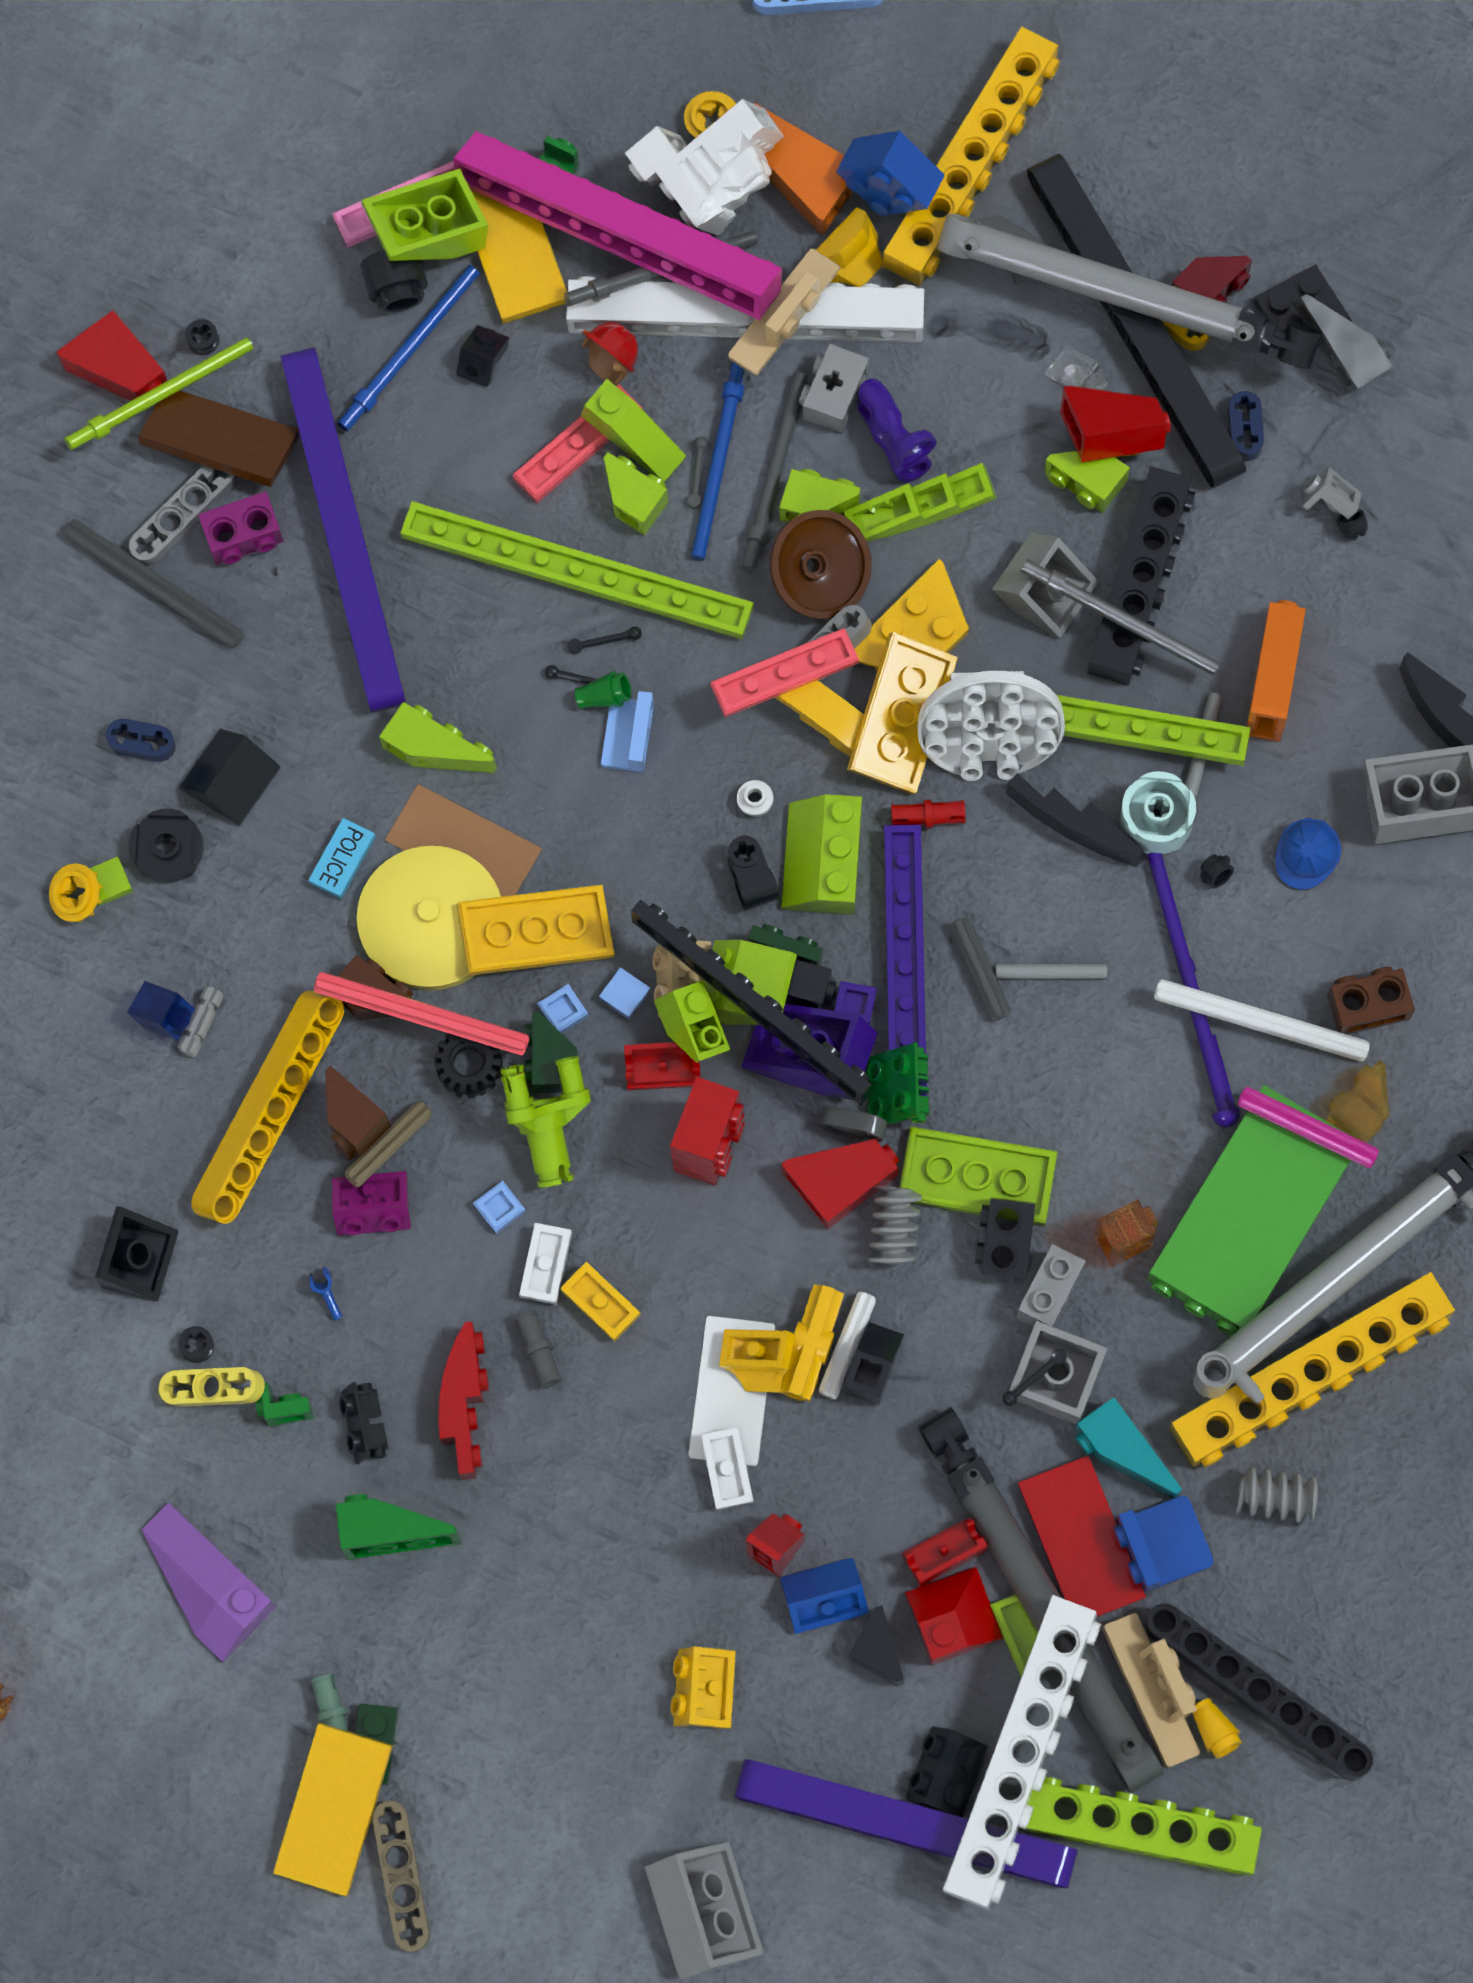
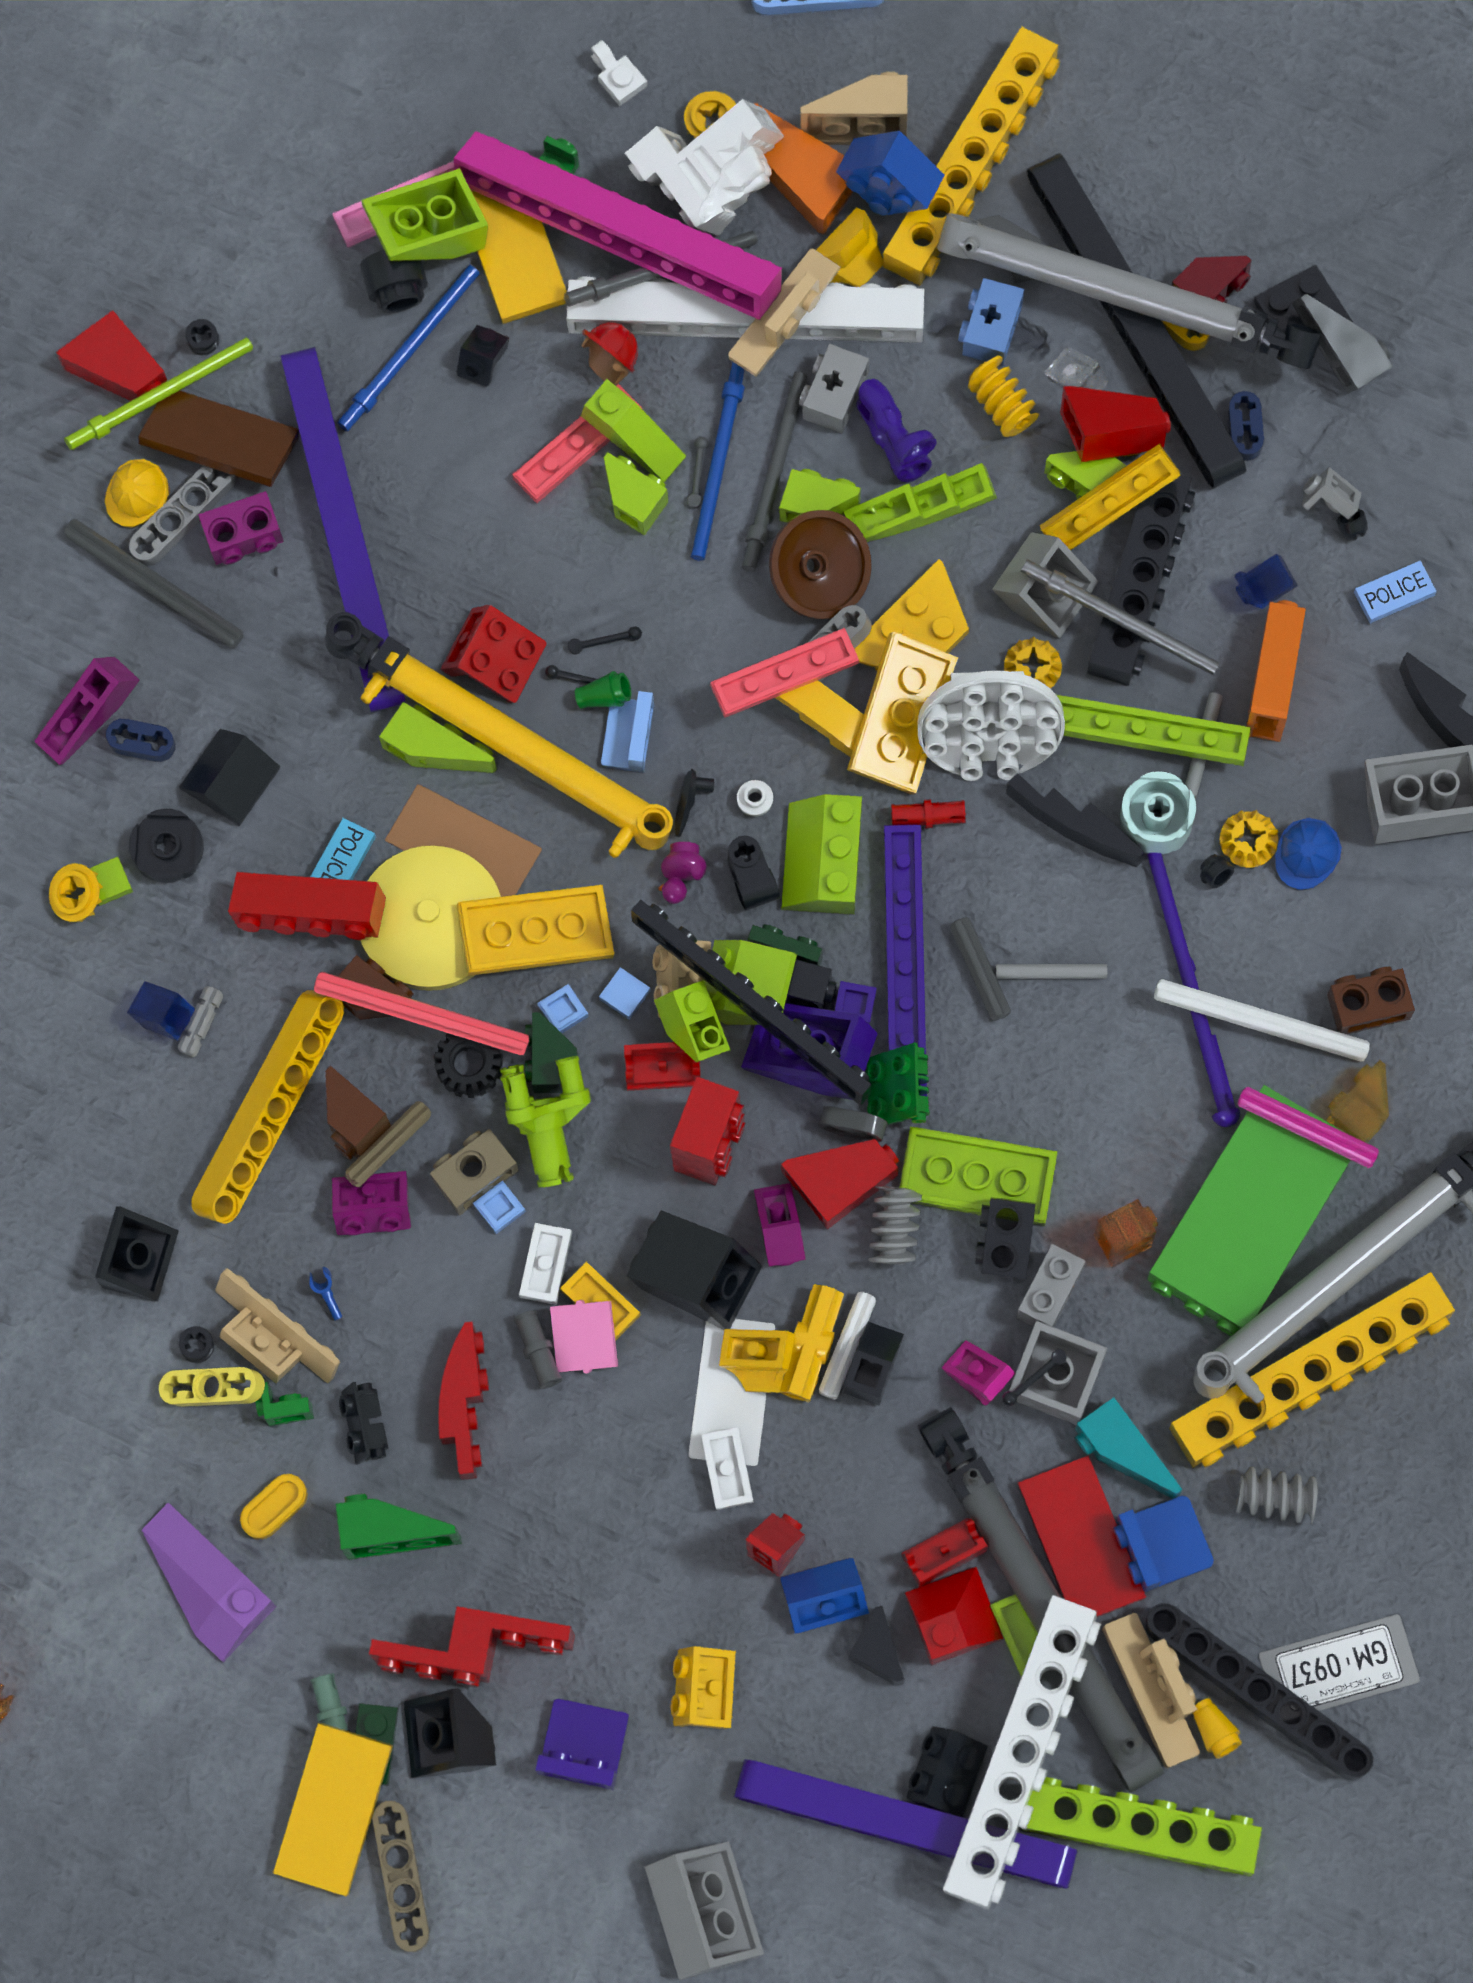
(86, 707): none -> magenta slope
(136, 492): none -> yellow piece
(268, 1336): none -> tan bracket
(273, 1506): none -> yellow tile
(307, 905): none -> red brick
(393, 667): none -> yellow piece
(447, 1735): none -> black slope
(464, 1190): none -> dark tan brick
(472, 1646): none -> red bracket
(494, 652): none -> red bracket
(577, 570): lime plate -> none
(583, 1744): none -> dark purple bracket
(584, 1336): none -> bright pink piece
(618, 77): none -> white plate
(679, 866): none -> magenta animal
(687, 798): none -> black bar
(694, 1269): none -> black slope
(779, 1225): none -> magenta slope
(858, 110): none -> tan slope
(978, 1372): none -> dark pink slope
(999, 303): none -> medium blue brick
(1000, 397): none -> yellow piece
(1045, 654): none -> yellow gear
(1112, 498): none -> yellow tile
(1240, 852): none -> yellow gear
(1265, 582): none -> clear blue bracket
(1344, 1665): none -> sticker
(1395, 592): none -> light blue tile

